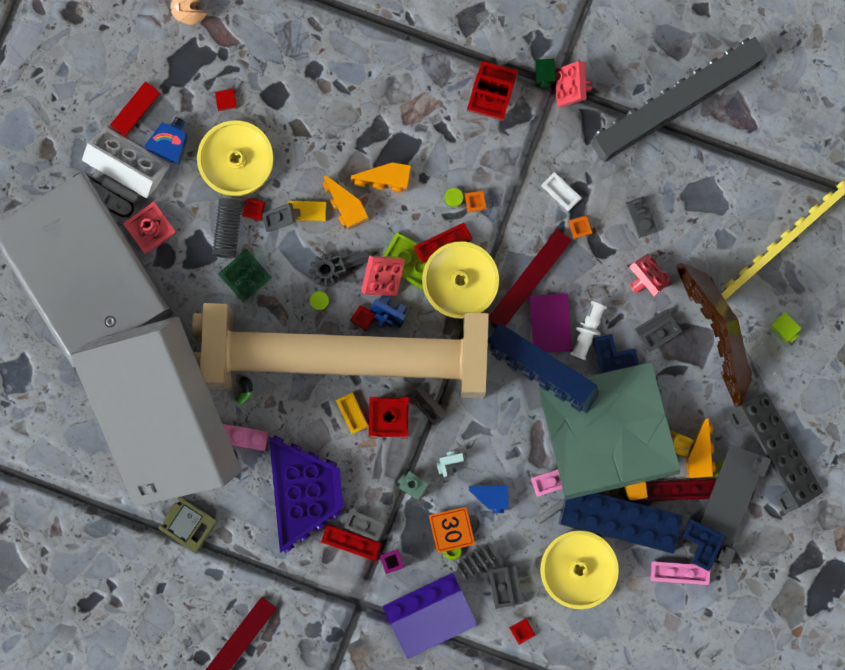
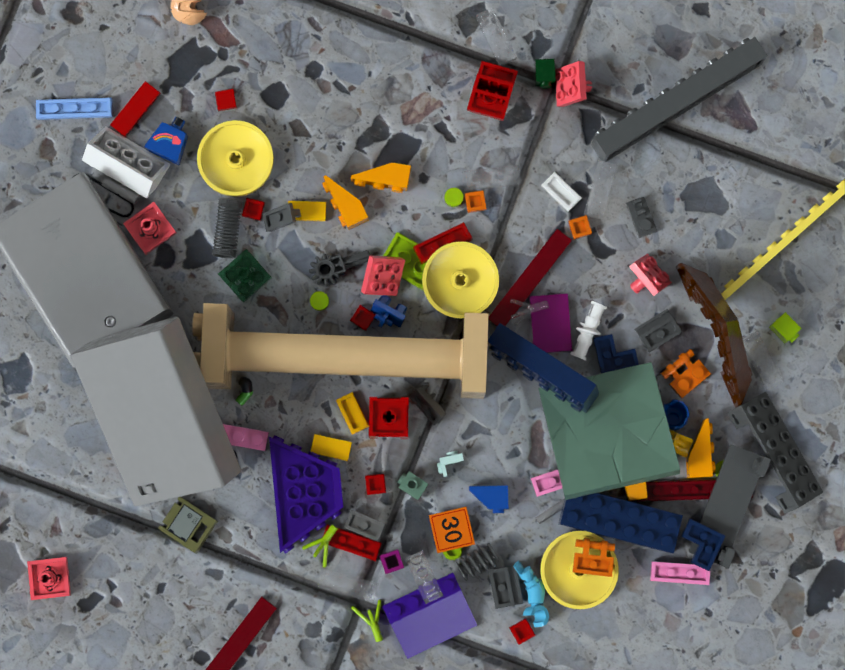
(38, 571): none -> coral plate
(74, 108): none -> light blue tile
(324, 543): none -> lime plant
(331, 447): none -> yellow tile
(372, 622): none -> lime plant
(375, 484): none -> red tile
(424, 577): none -> clear plate
(531, 308): none -> clear plant
(536, 595): none -> medium azure piece
(593, 564): none -> orange plate
(676, 414): none -> blue hair
(689, 378): none -> orange plate

